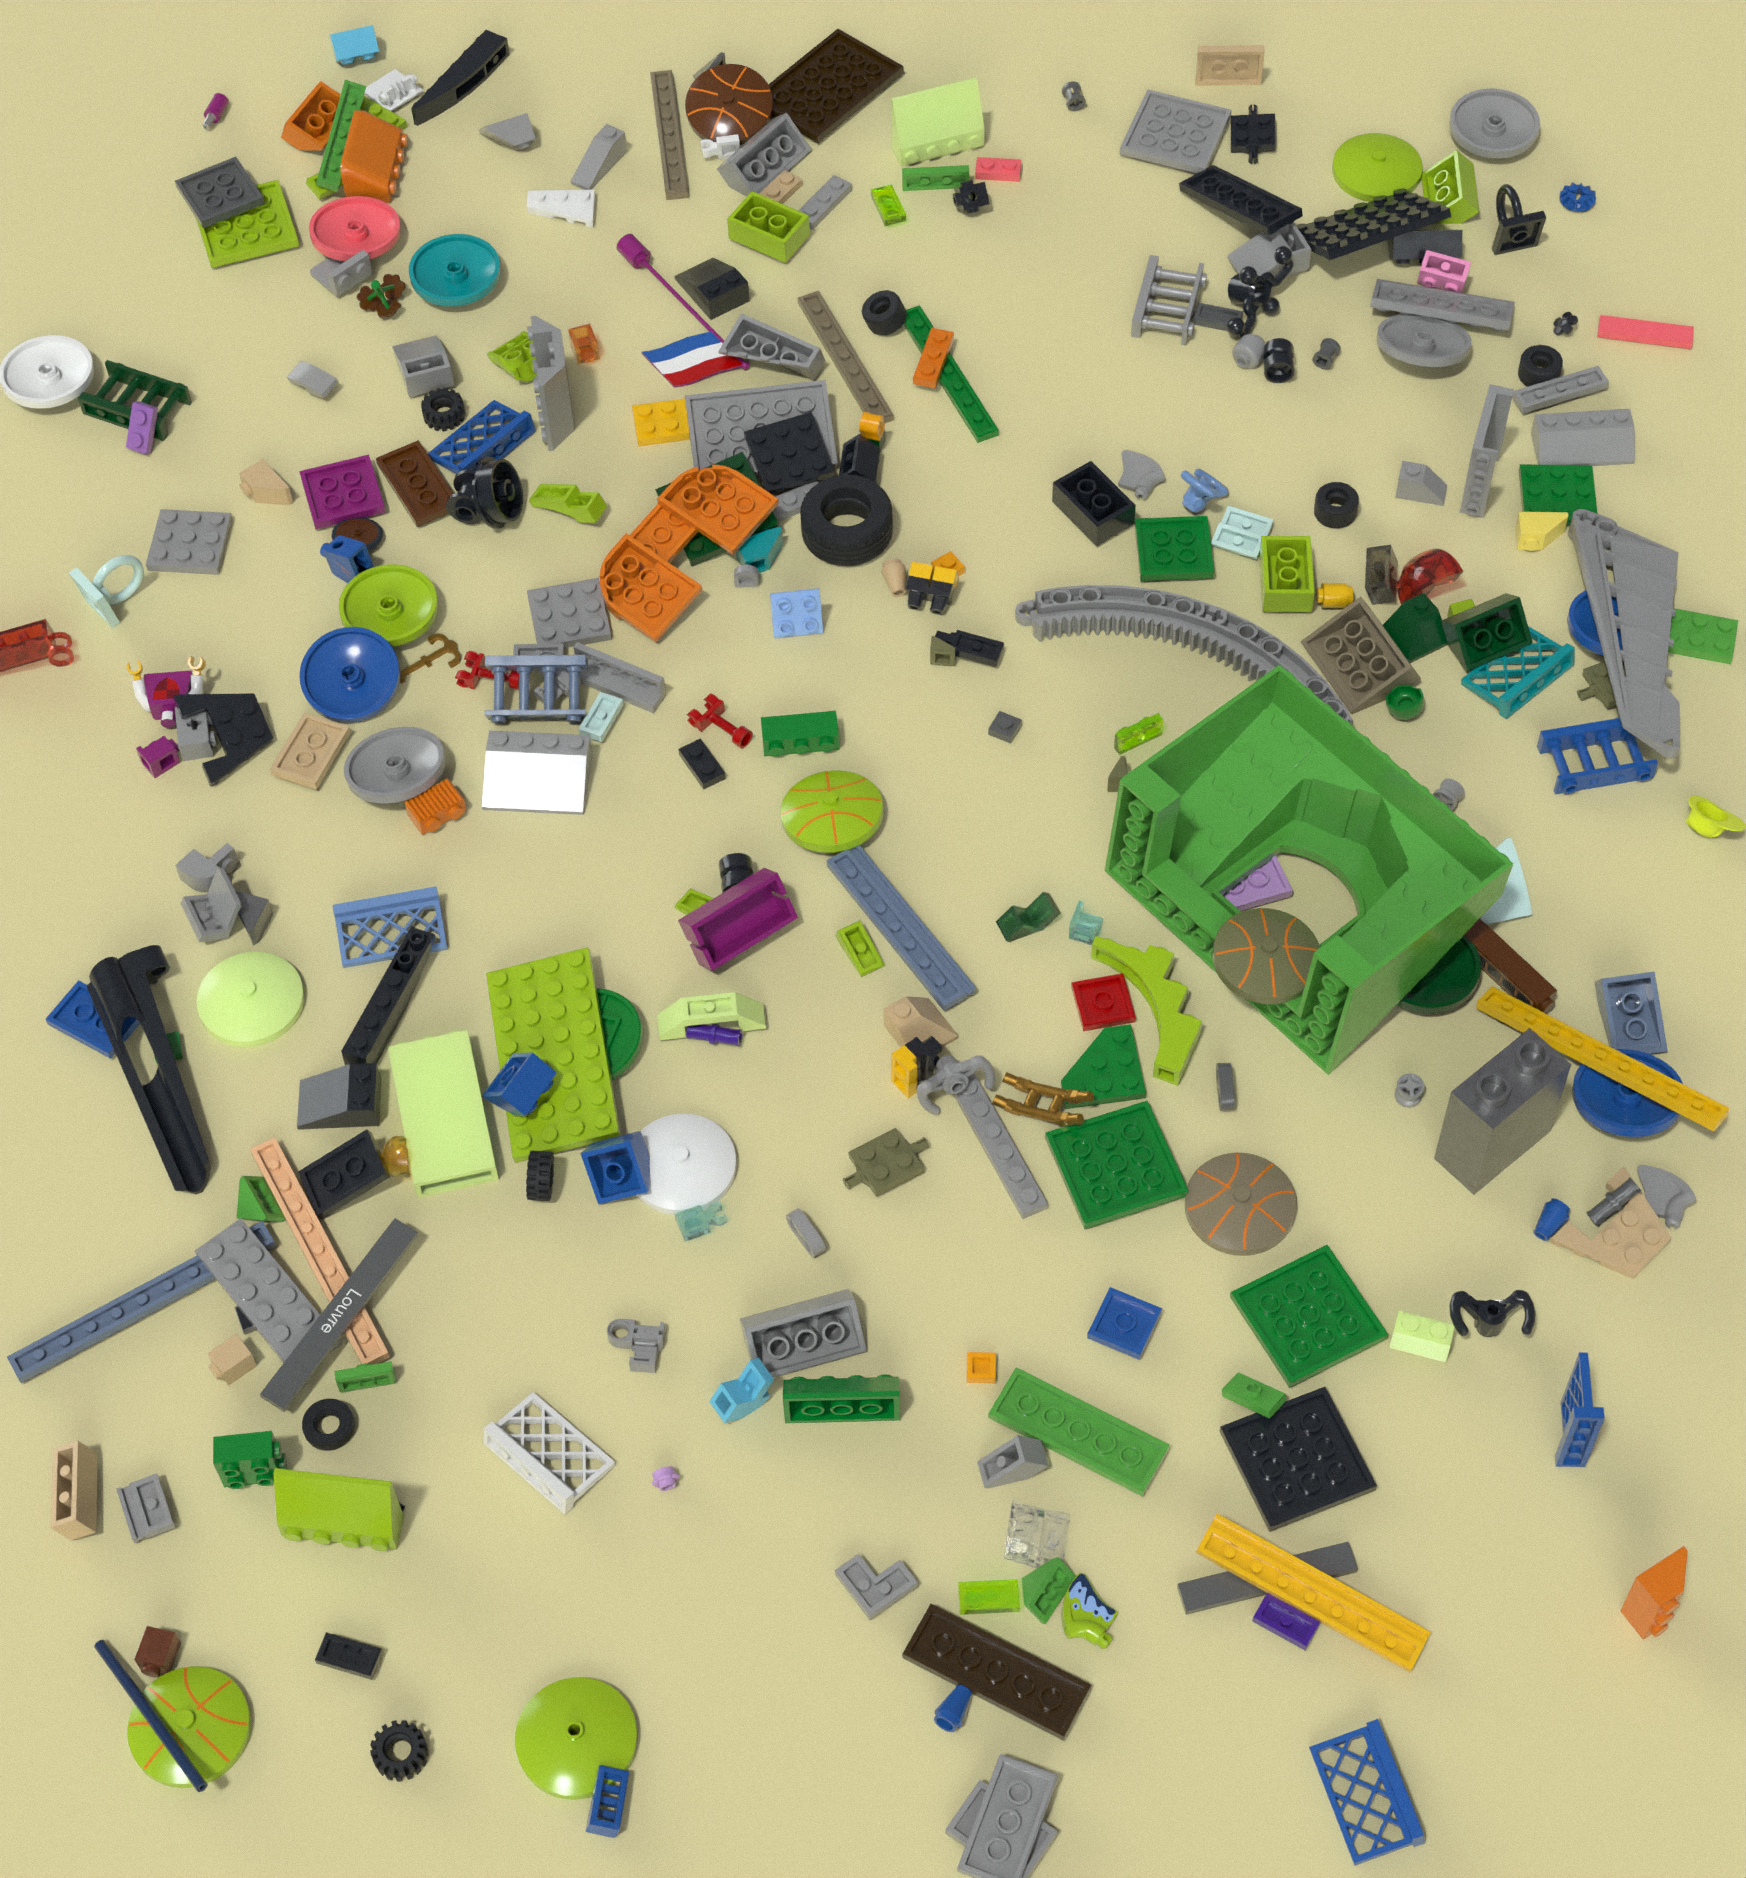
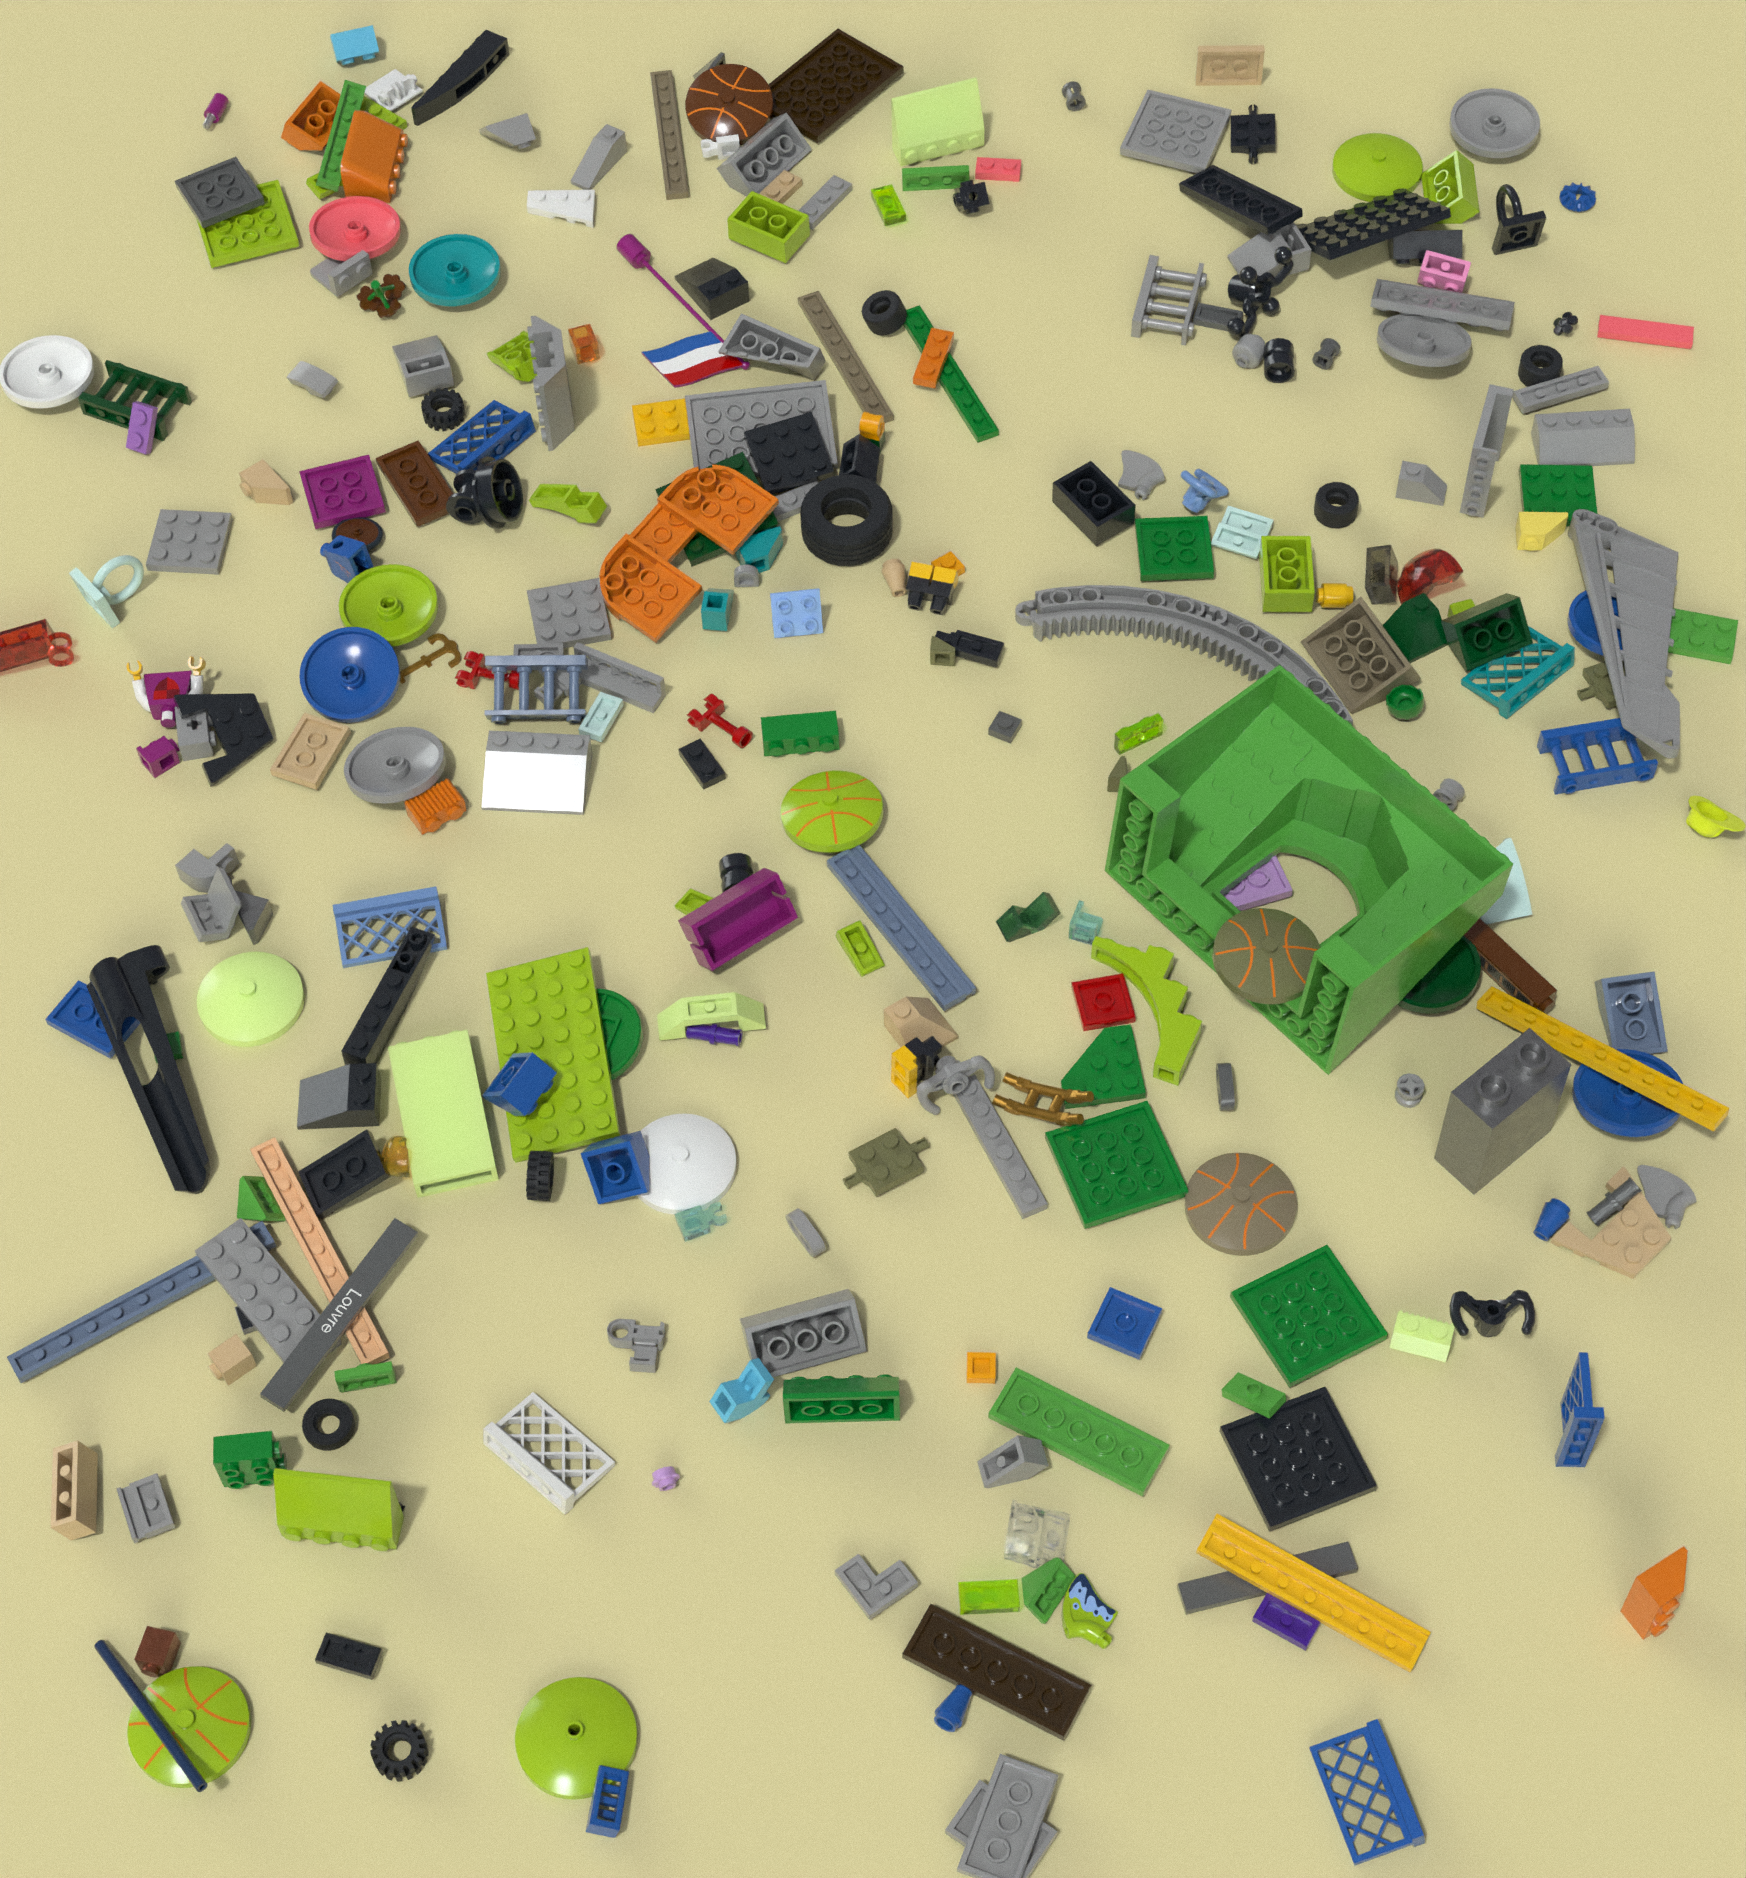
(716, 608): none -> teal slope

